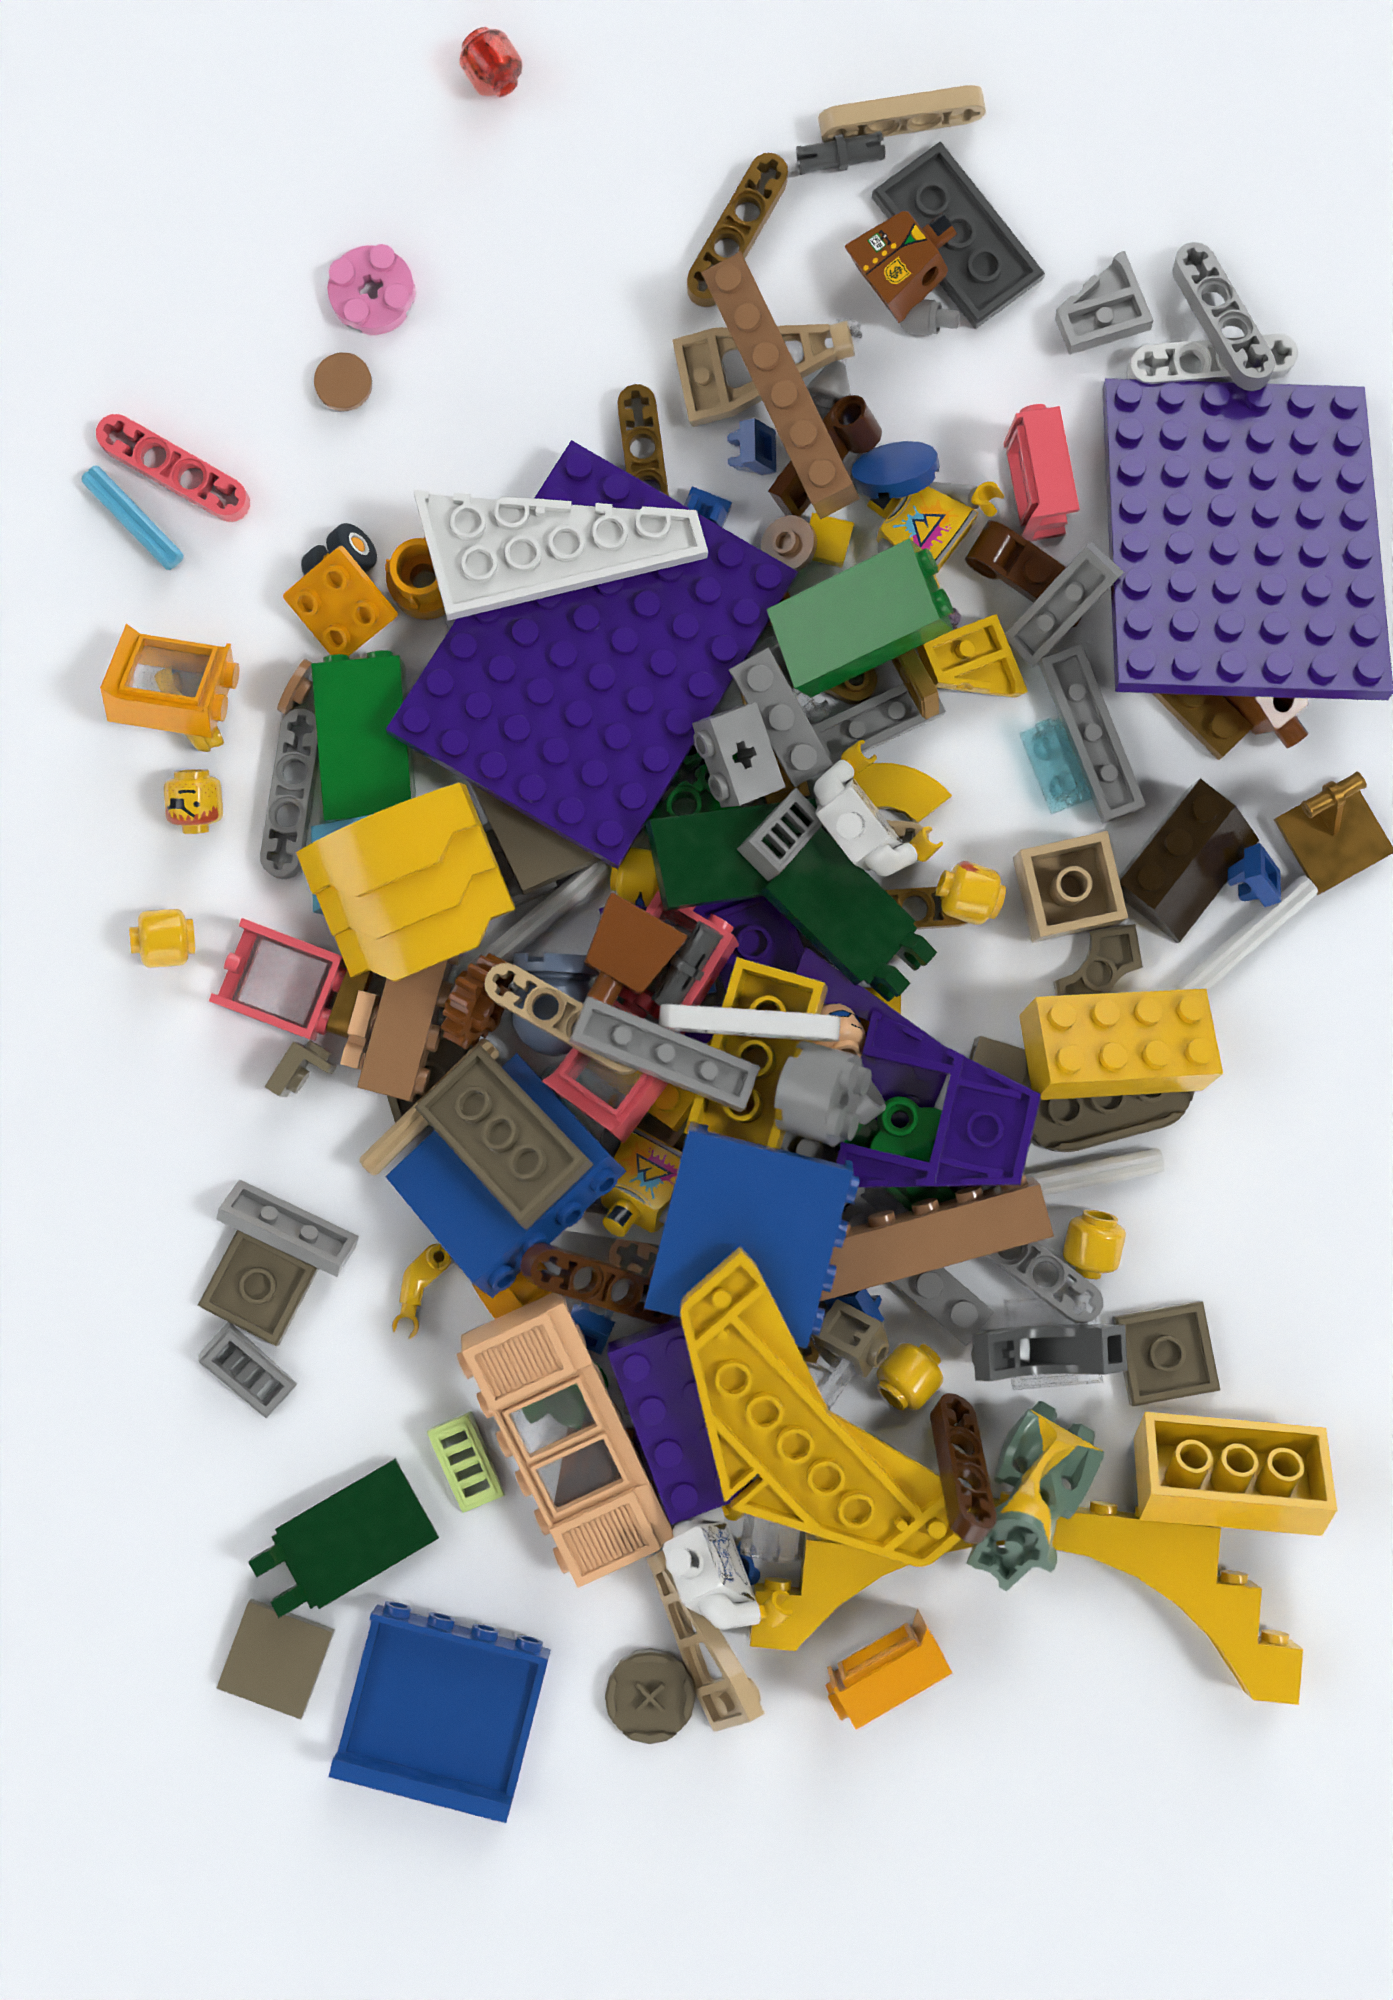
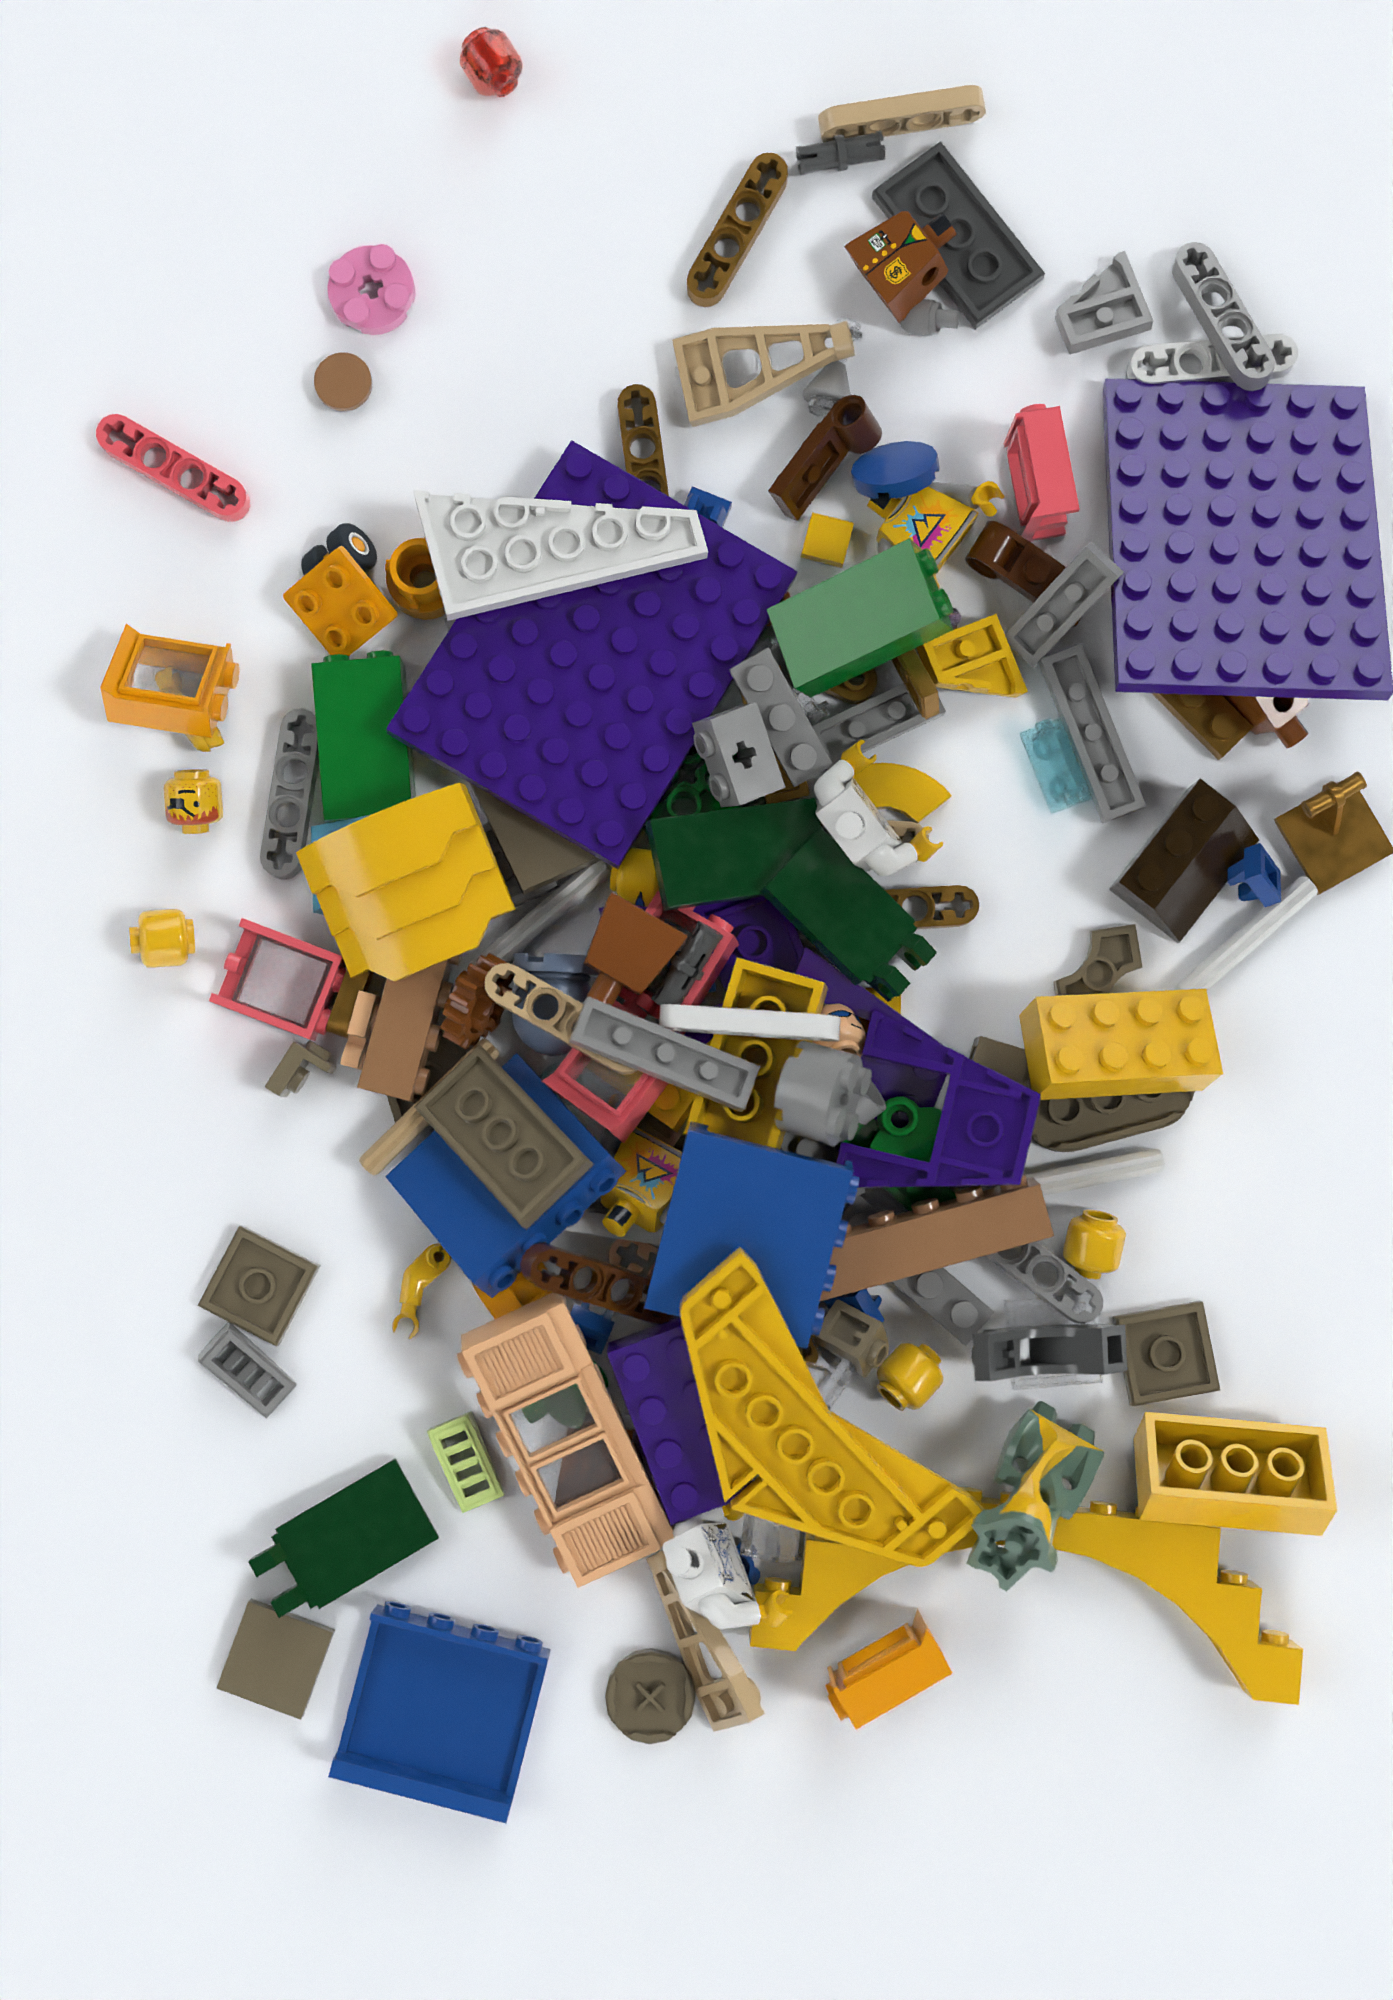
(132, 517): medium azure axle -> none
(287, 1227): light grey plate -> none
(297, 687): medium nougat piece -> none
(756, 445): blue tile -> none
(760, 854): light grey slope -> none
(780, 385): medium nougat brick -> none
(790, 541): medium nougat piece -> none
(971, 893): yellow head -> none
(972, 1468): reddish brown beam -> none
(1070, 886): tan brick -> none

